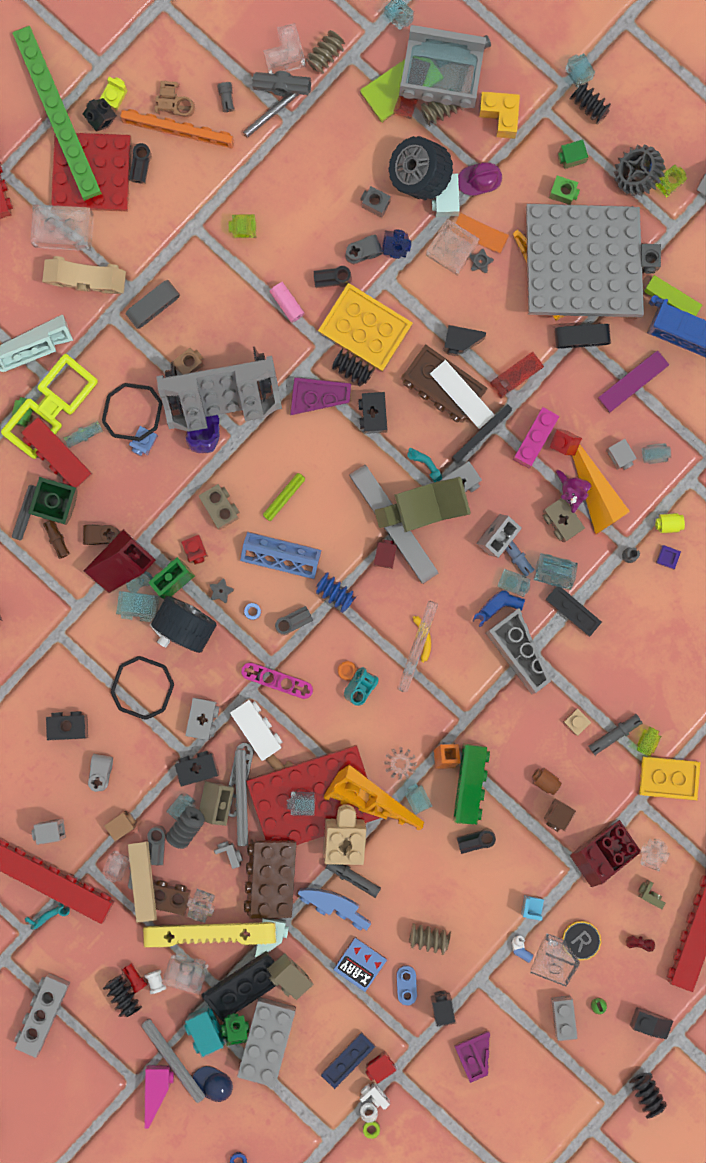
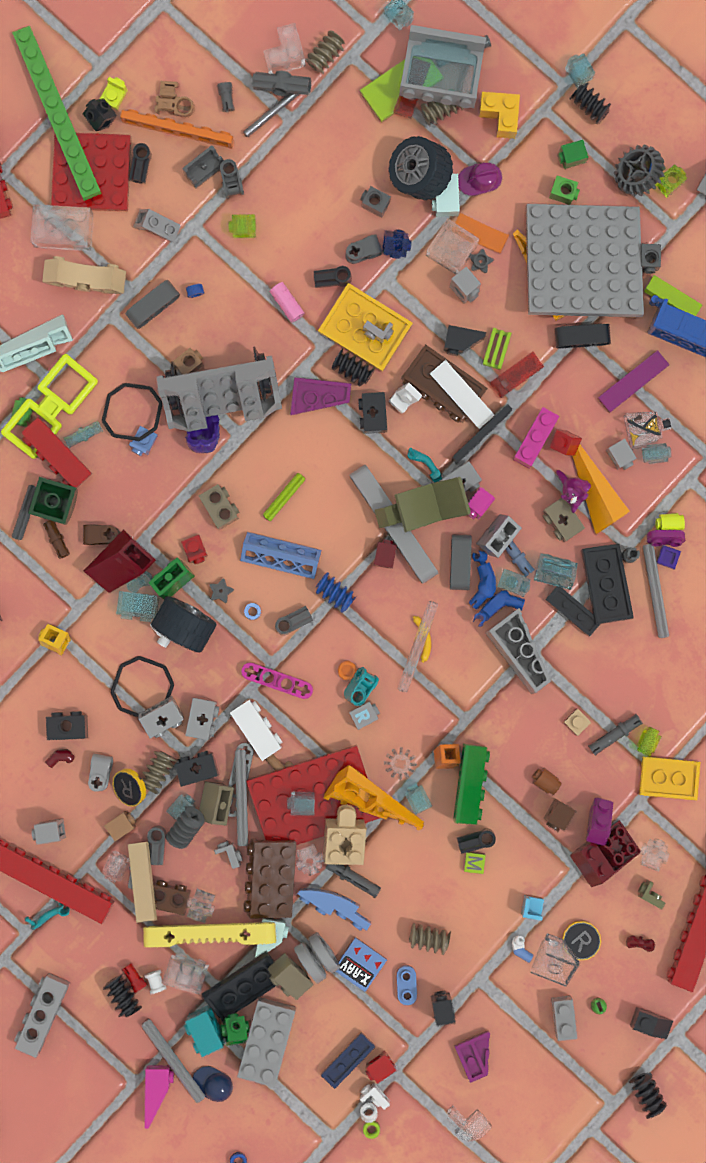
(60, 755): none -> dark red arm
(61, 639): none -> yellow brick
(129, 787): none -> tile
(157, 224): none -> light grey bracket
(157, 770): none -> dark tan piece
(167, 709): none -> light grey brick
(195, 290): none -> blue axle
(203, 166): none -> dark grey hinge
(231, 182): none -> dark grey piece
(306, 853): none -> clear brick
(315, 959): none -> light grey wheel
(364, 715): none -> light grey brick
(374, 332): none -> light grey bracket
(404, 397): none -> white bracket
(460, 562): none -> dark grey beam
(465, 285): none -> light grey brick
(471, 1128): none -> clear brick
(474, 863): none -> lime tile
(479, 503): none -> dark pink brick
(487, 582): none -> blue arm
(501, 333): none -> lime tile
(599, 821): none -> magenta brick
(607, 584): none -> black tile
(644, 428): none -> clear torso
(656, 592): none -> light grey axle
(666, 537): none -> magenta plate

